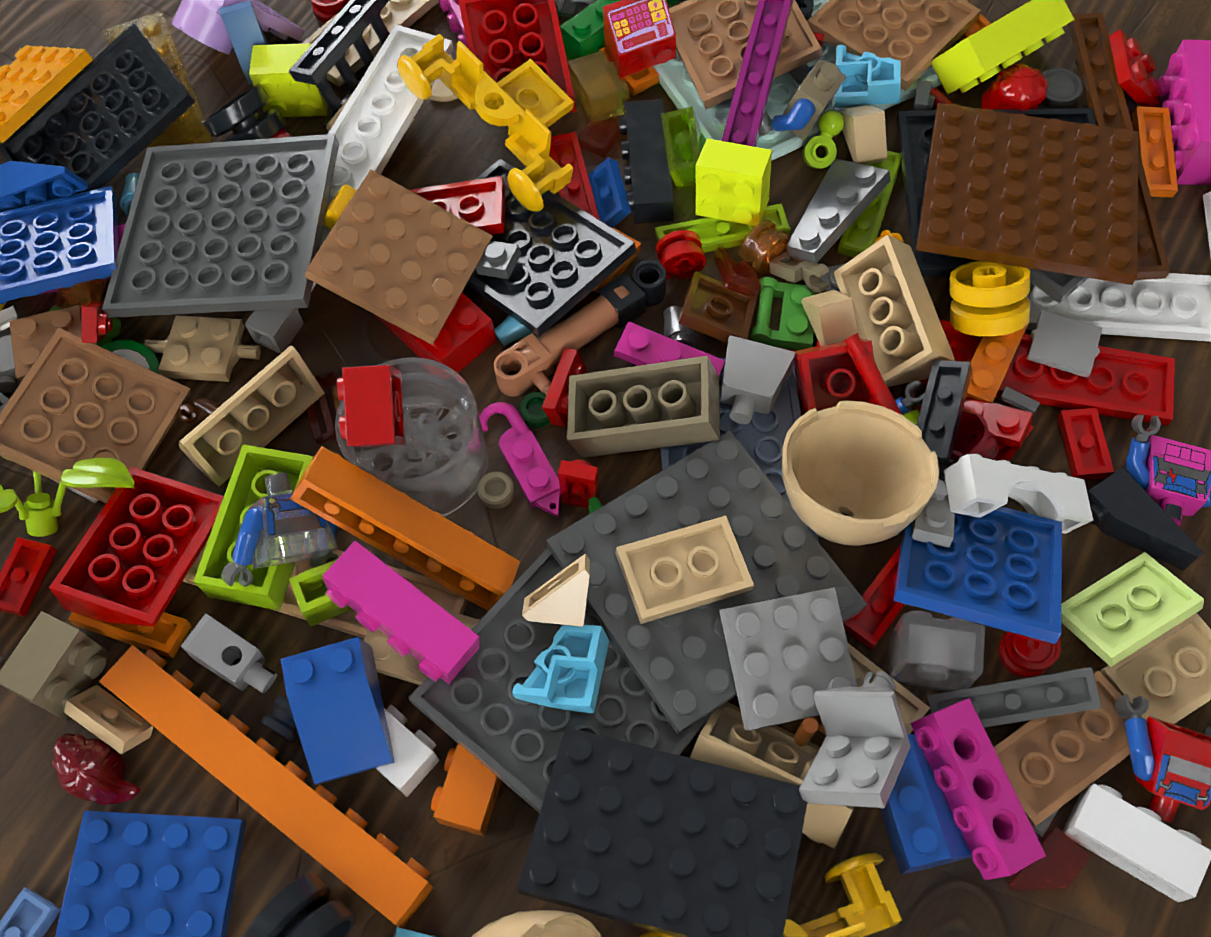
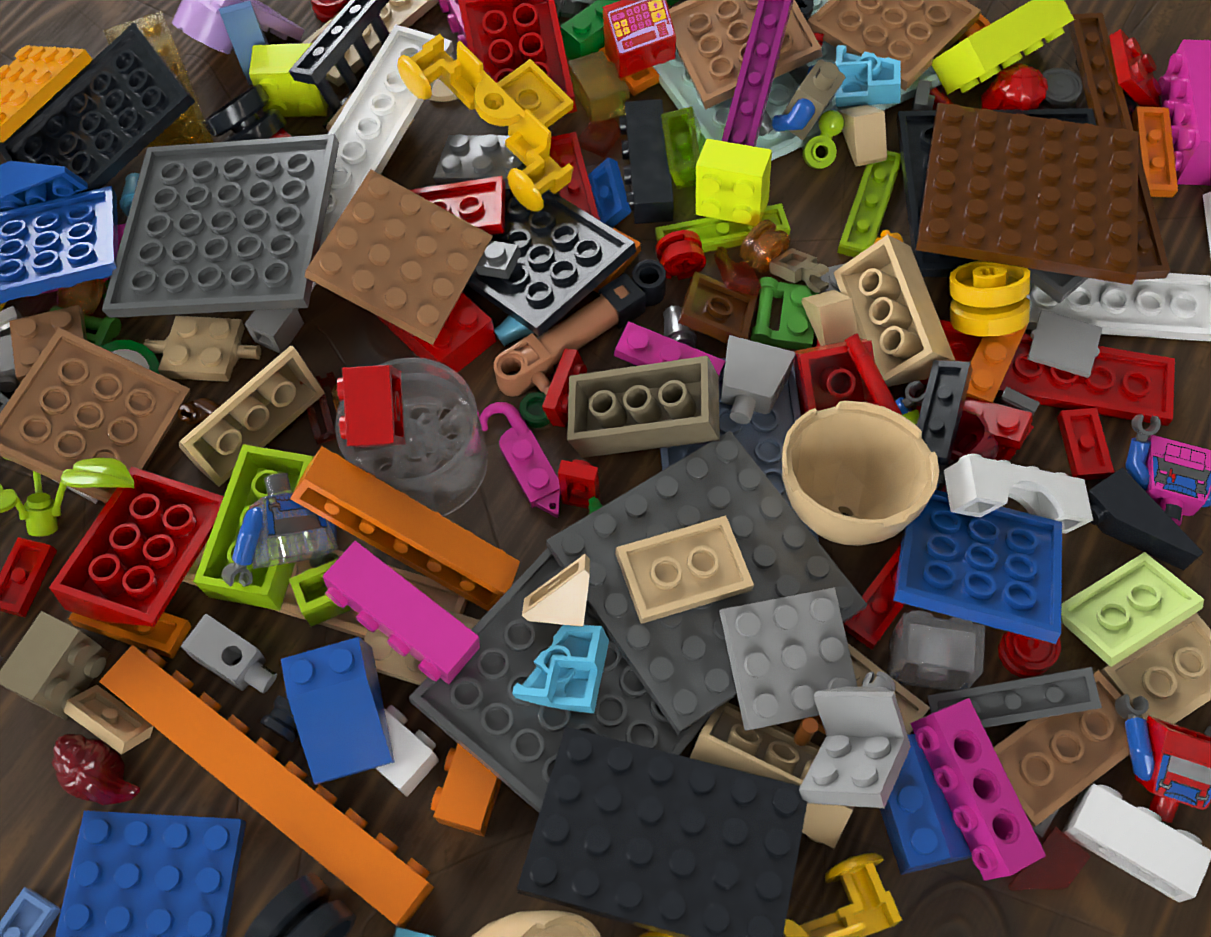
(95, 322): red plate -> none
(338, 205): yellow tile -> none
(475, 158): none -> dark grey plate
(496, 490): dark tan tile -> none
(835, 206): dark grey wing -> none
(935, 520): light grey plate -> none

